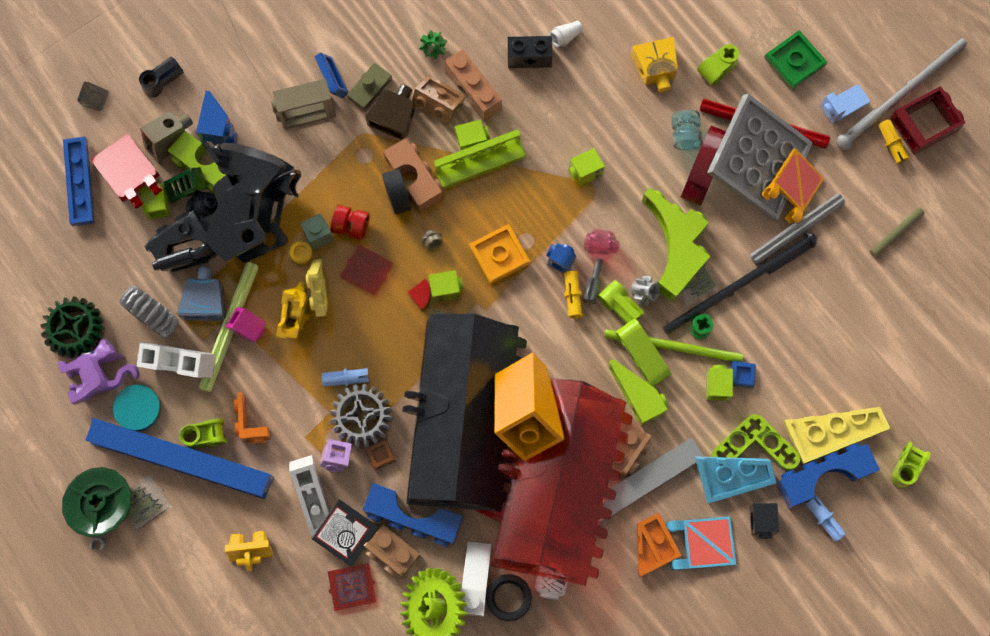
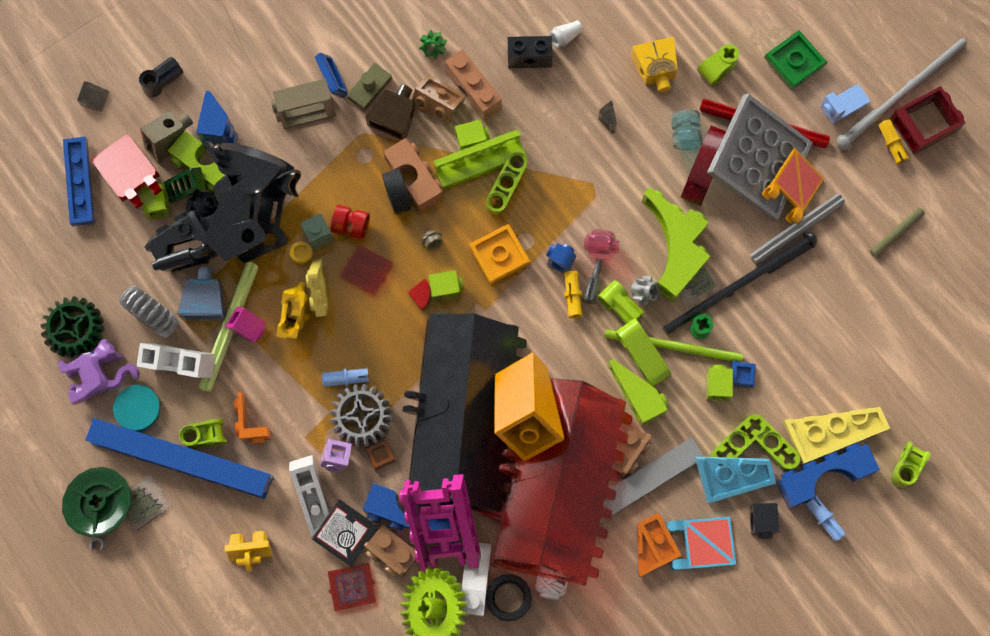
(460, 520): none -> dark pink fence
(511, 173): none -> lime beam
(586, 167): lime brick -> none
(607, 117): none -> clear smoke slope

